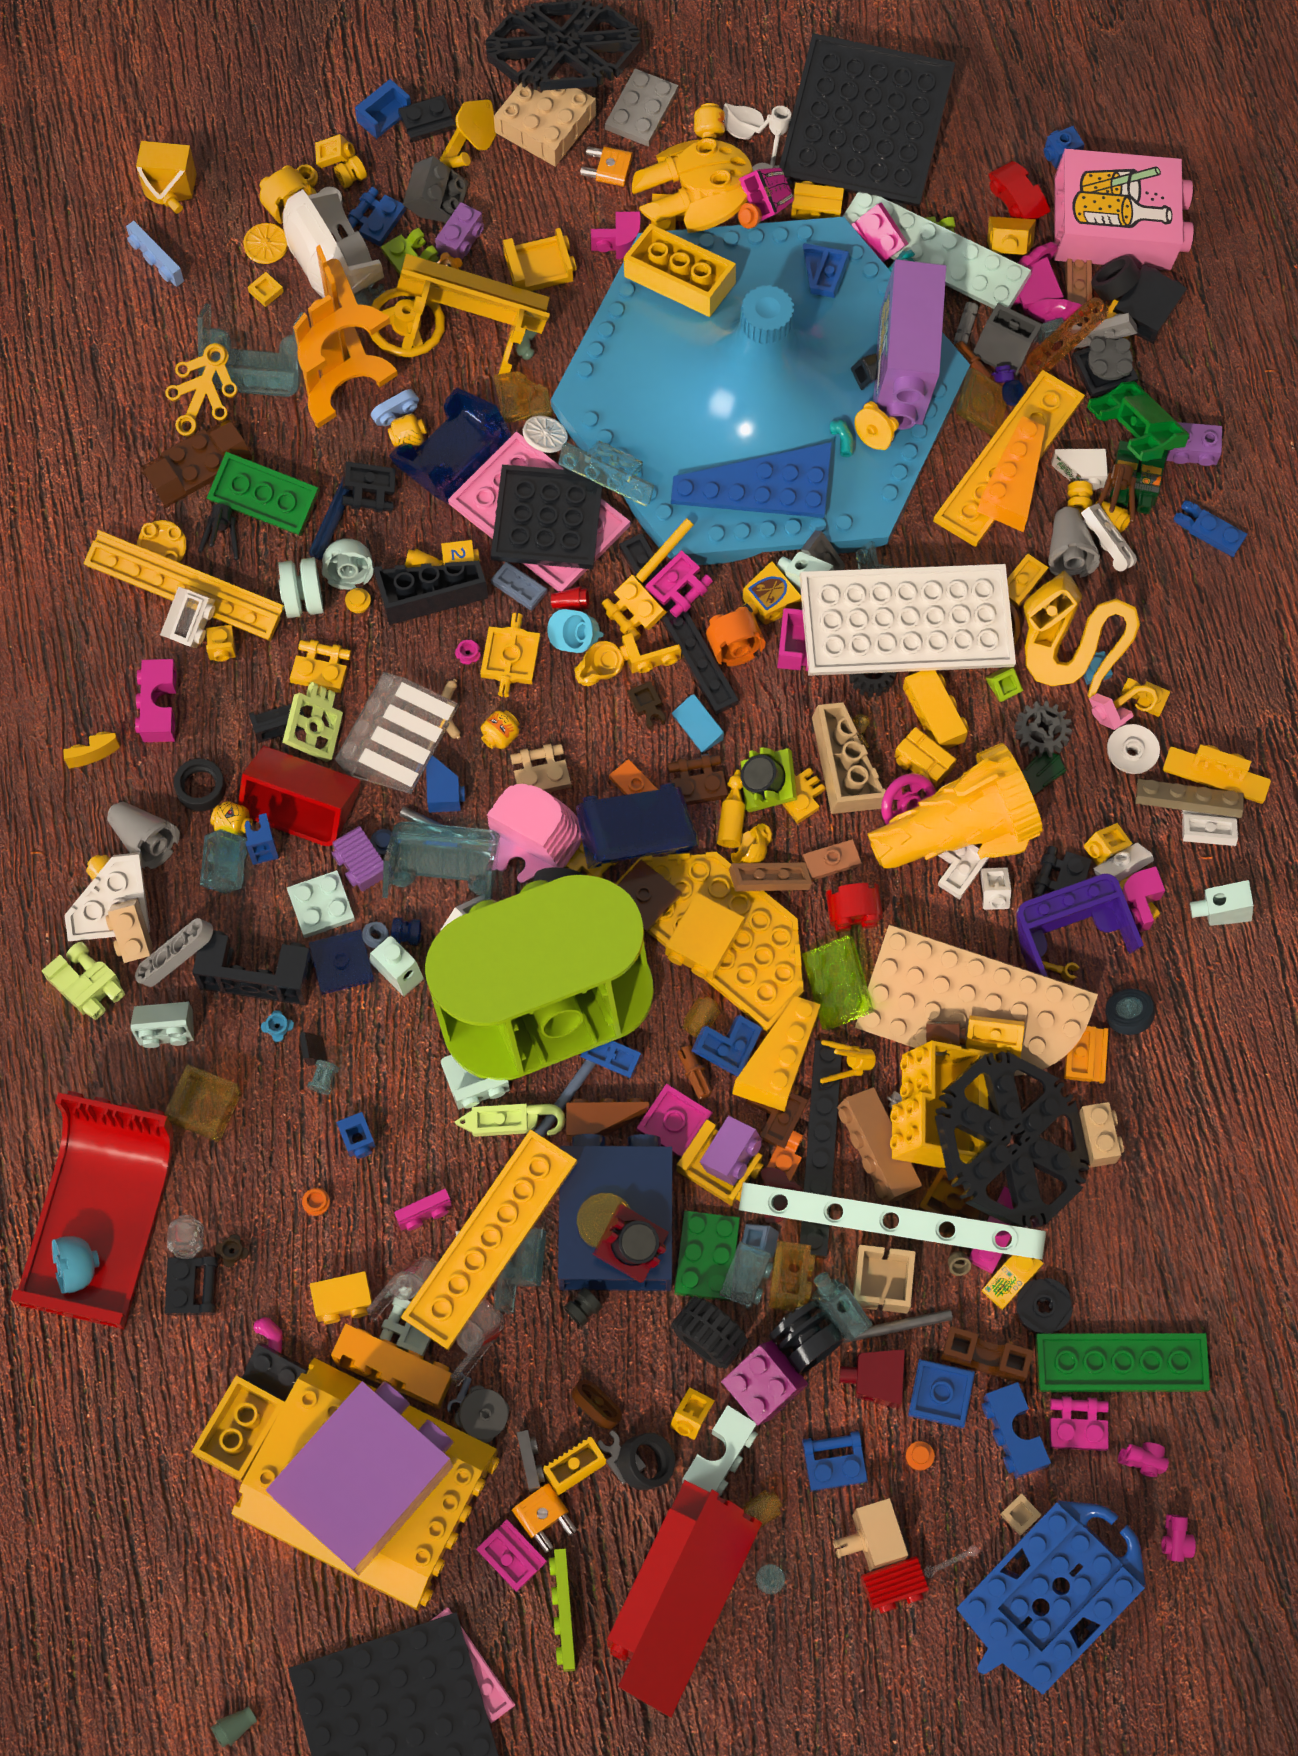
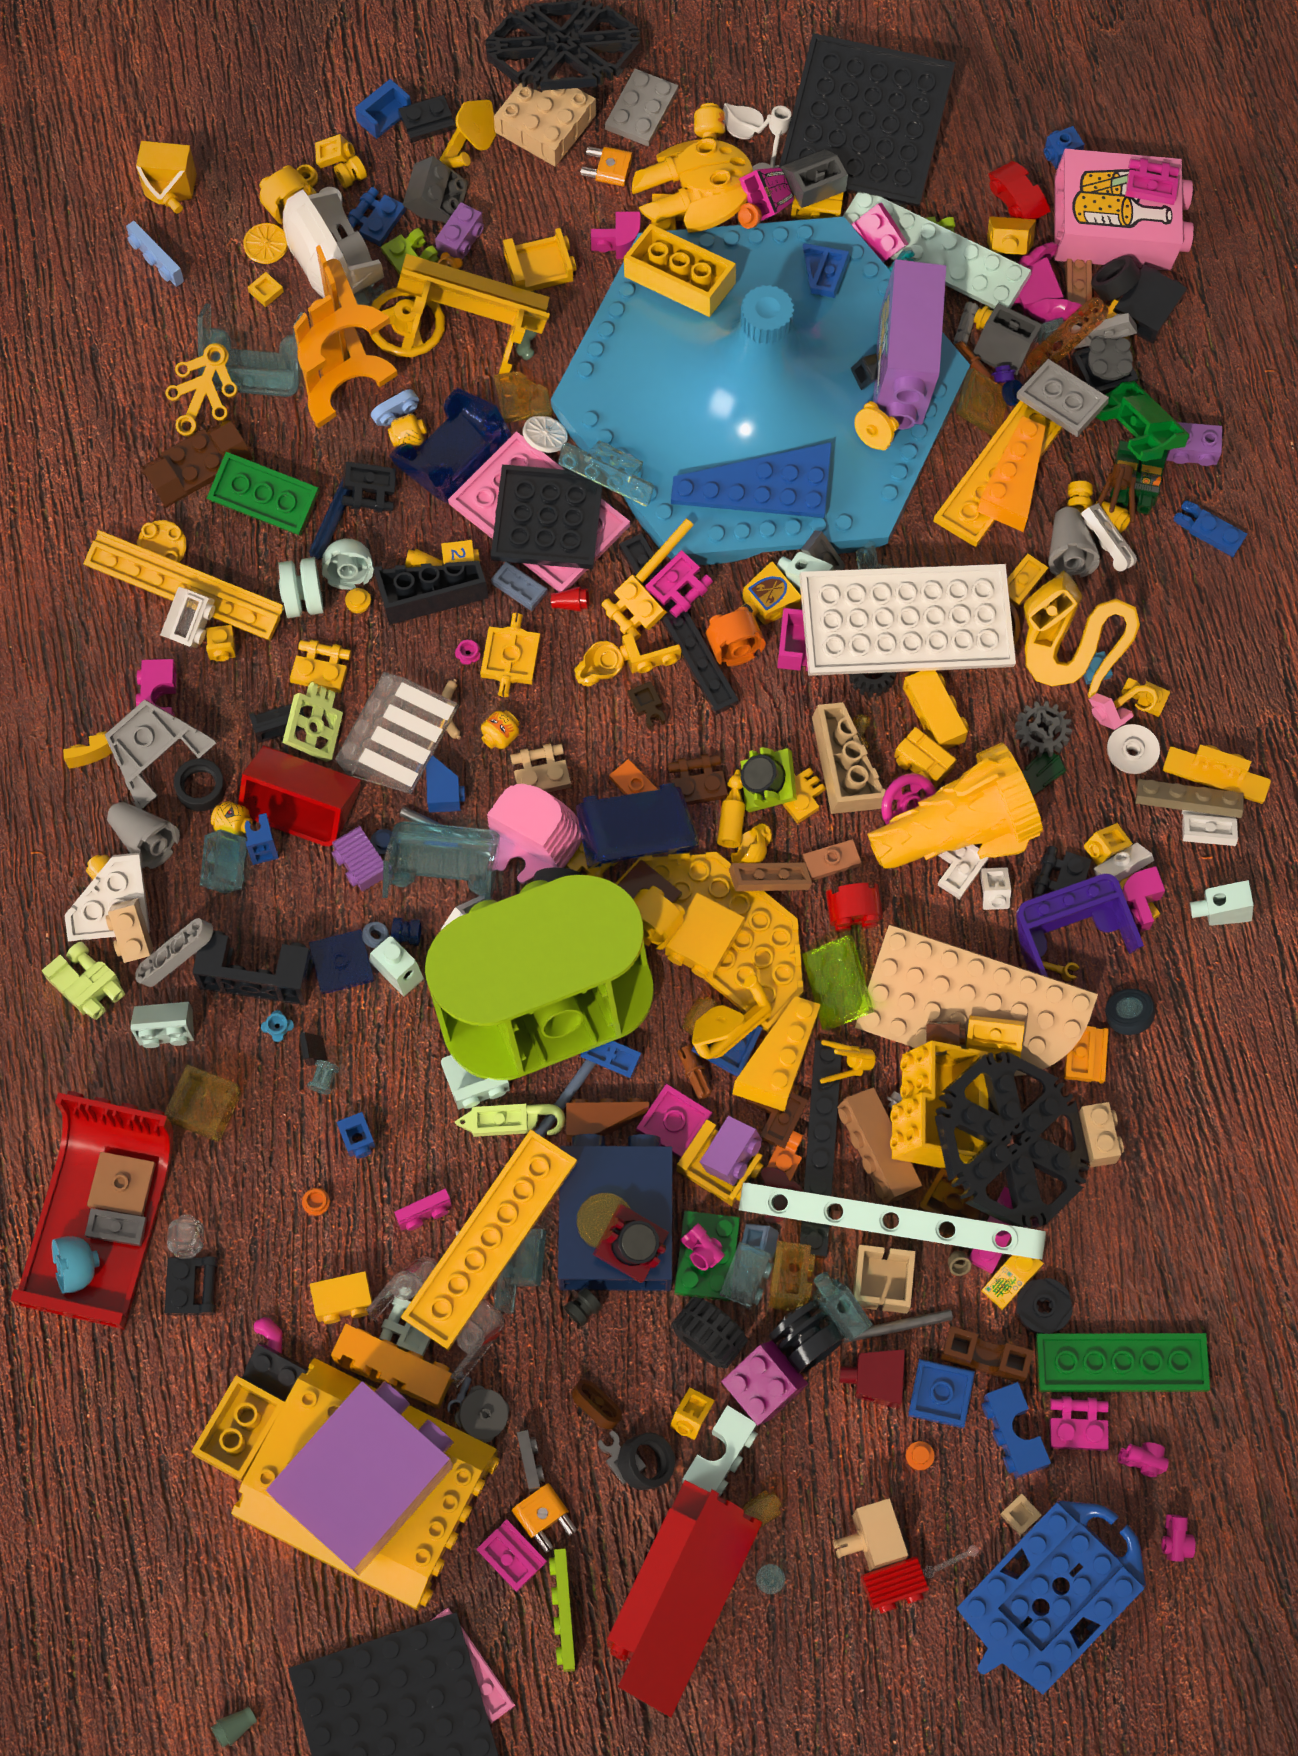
(116, 1227): none -> flat silver plate
(121, 1184): none -> medium nougat plate
(143, 738): none -> light grey wing
(220, 520): black plant -> none
(232, 1242): dark brown plate -> none
(320, 904): light aqua plate -> none
(573, 631): medium azure piece -> none
(574, 1466): yellow brick -> none
(659, 916): none -> yellow brick
(698, 724): dark azure slope -> none
(705, 1249): none -> dark pink plate
(729, 1026): none -> yellow piece
(816, 177): none -> dark grey slope
(834, 1471): blue plate -> none
(846, 437): teal arm -> none
(982, 316): none -> yellow plate
(1004, 683): lime slope -> none
(1062, 397): none -> light grey plate
(1082, 465): white slope -> none
(1151, 186): none -> dark pink plate

